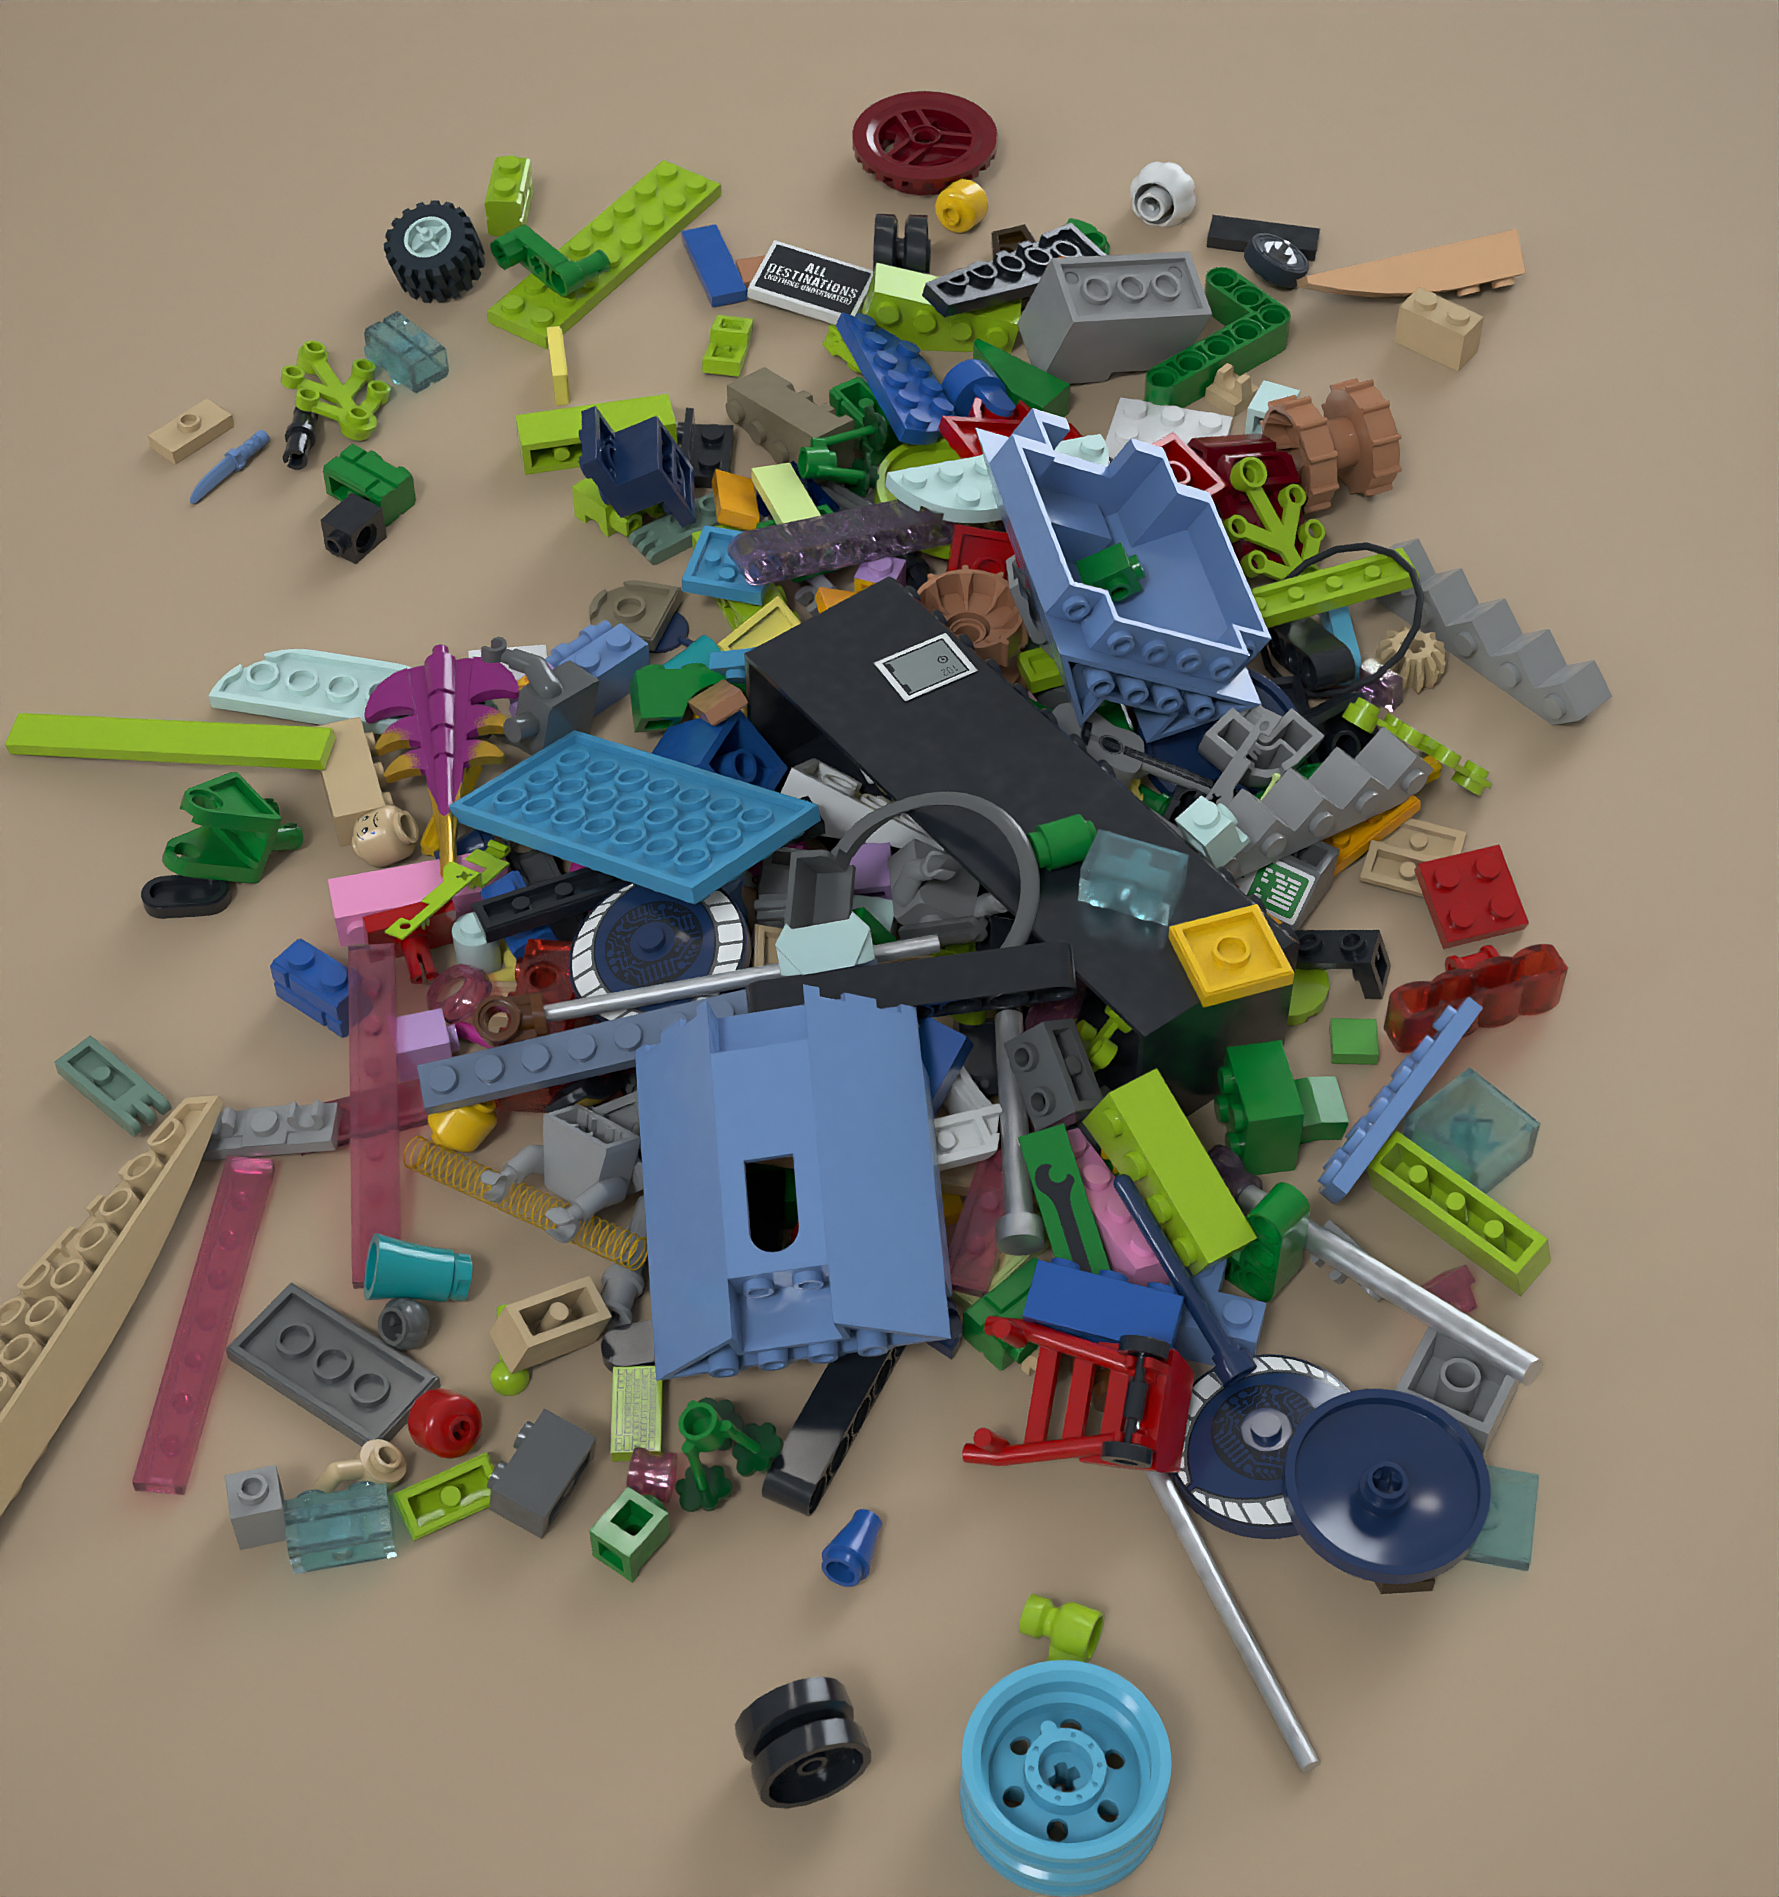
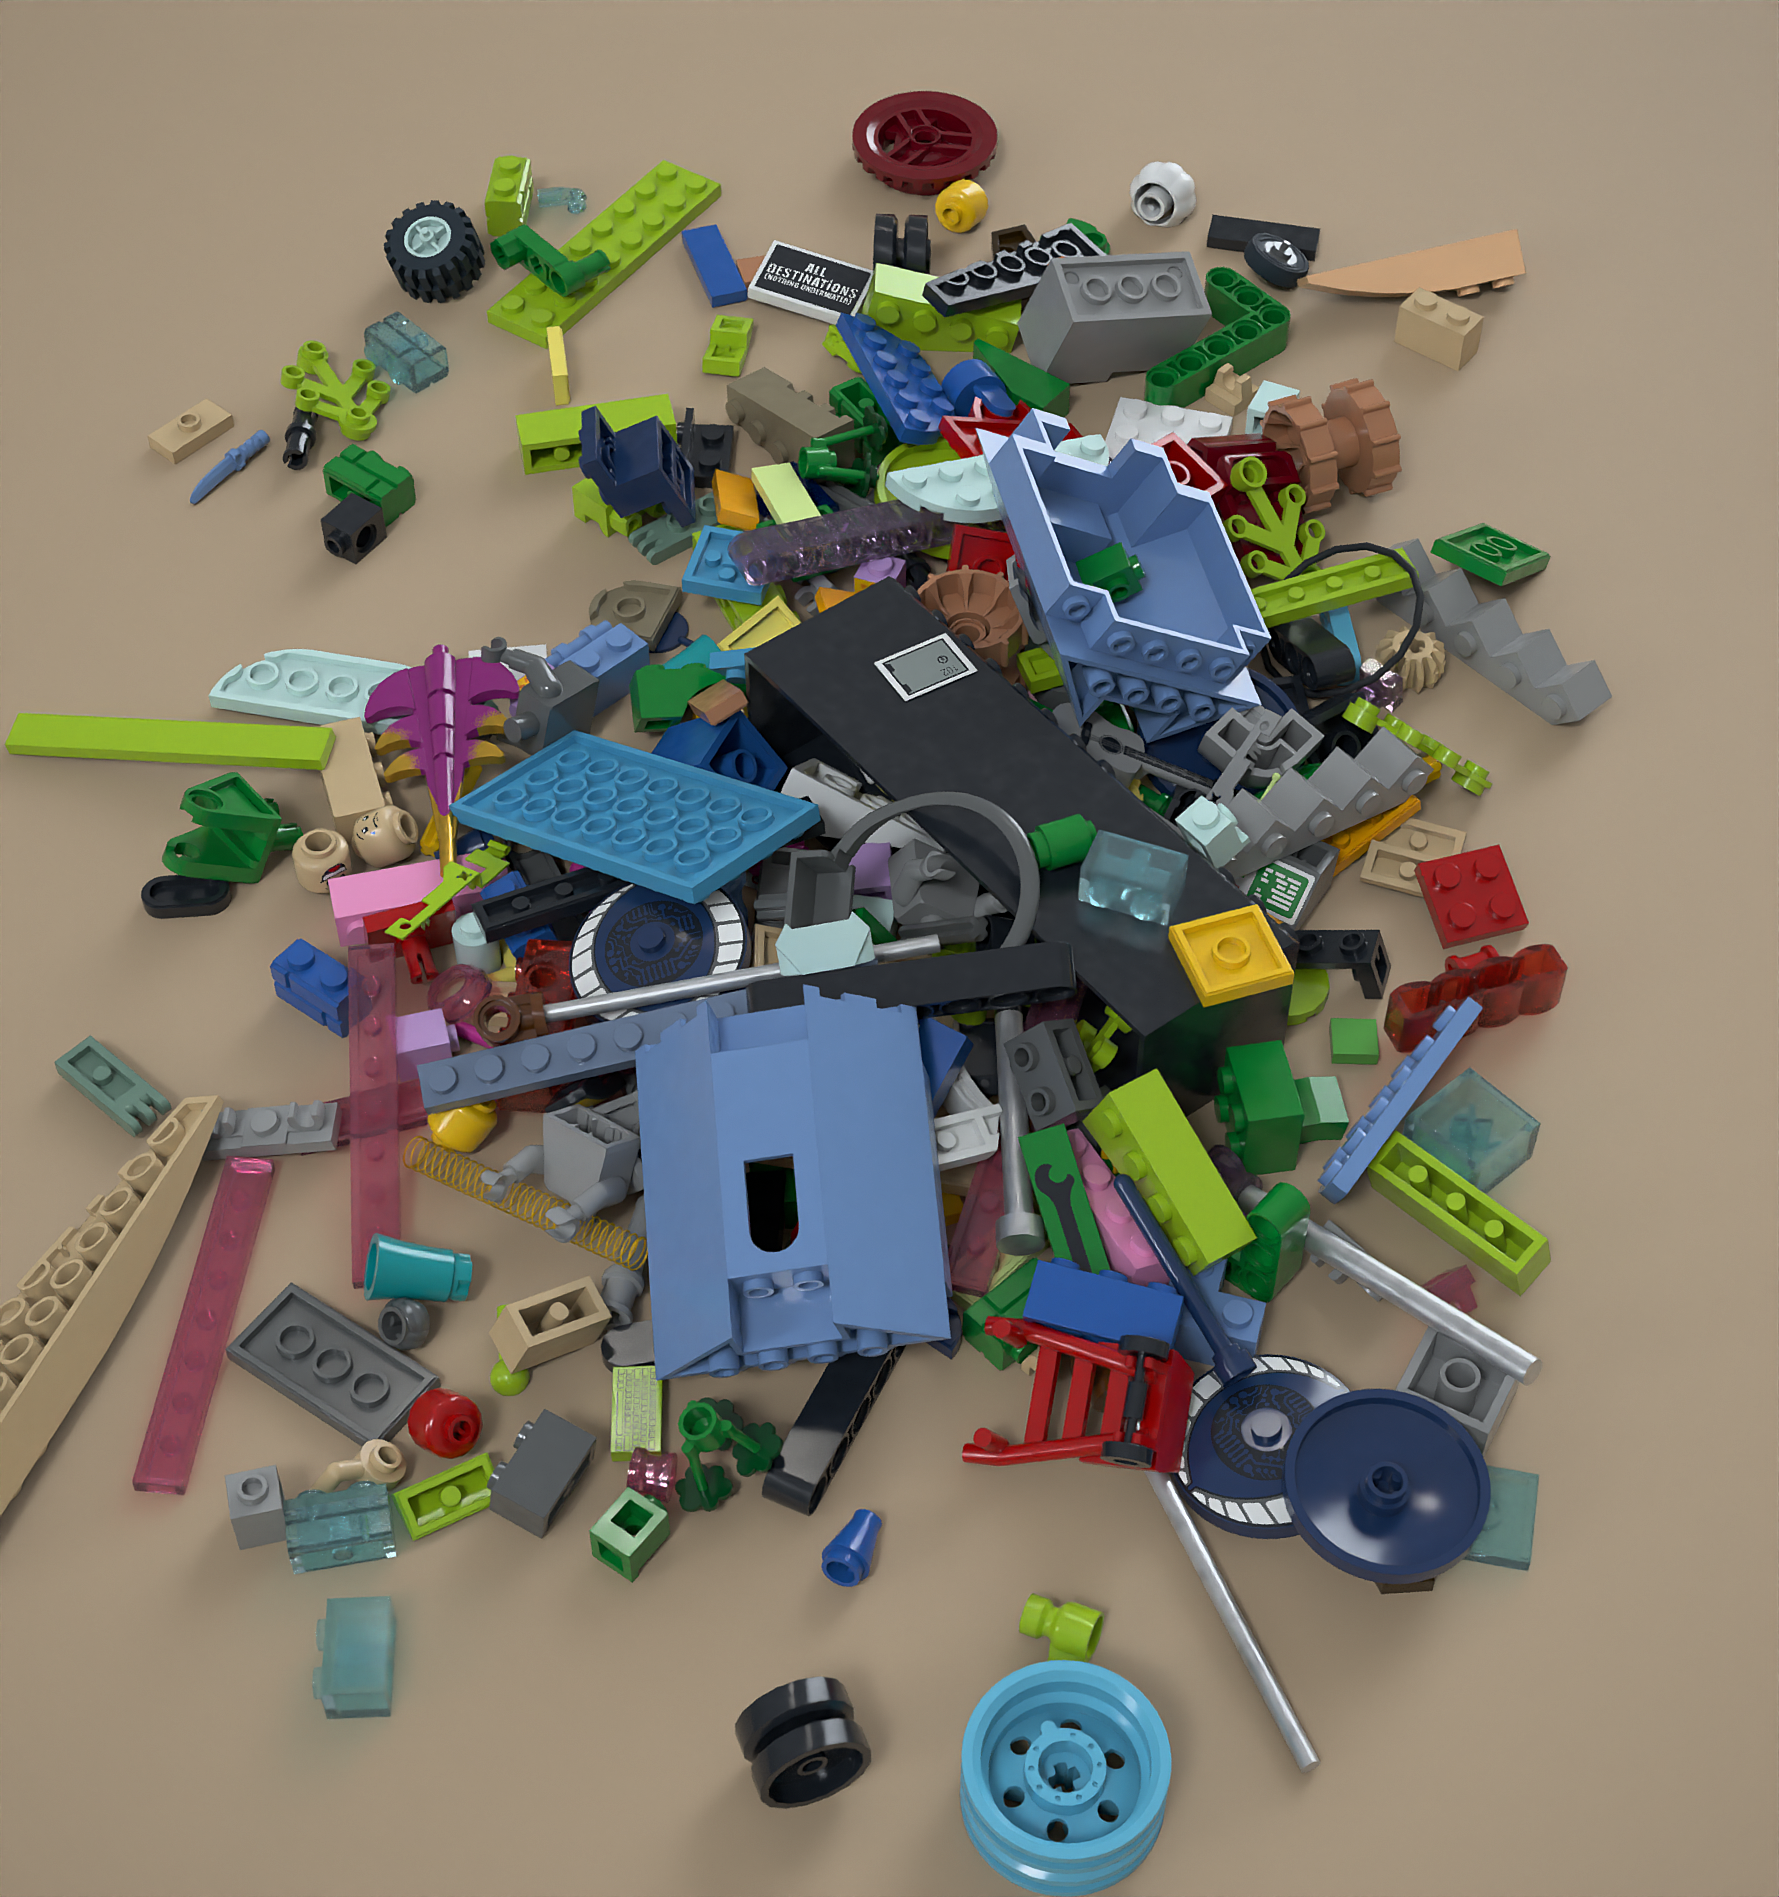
(320, 857): none -> tan head
(356, 1657): none -> clear light blue brick
(558, 196): none -> clear light blue arm
(1491, 554): none -> green tile

